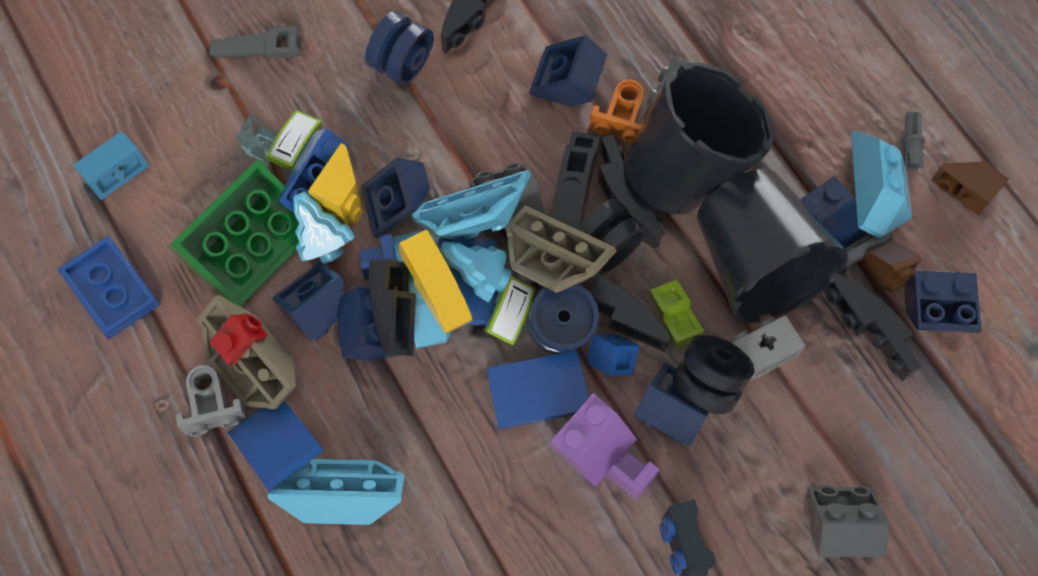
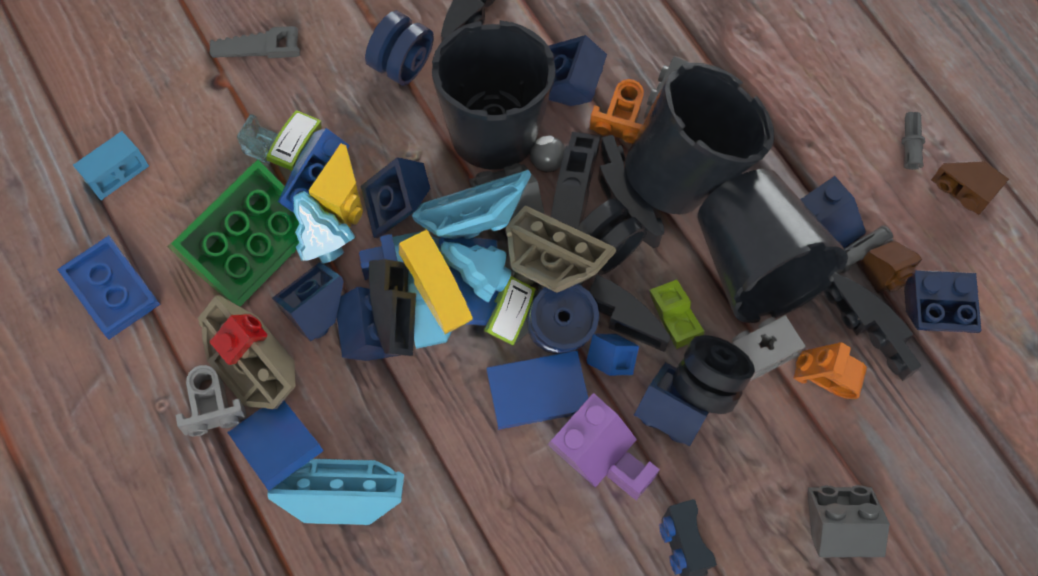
(493, 91): none -> black cone
(547, 154): none -> dark grey piece
(832, 370): none -> orange pin
(879, 185): medium azure wedge -> none

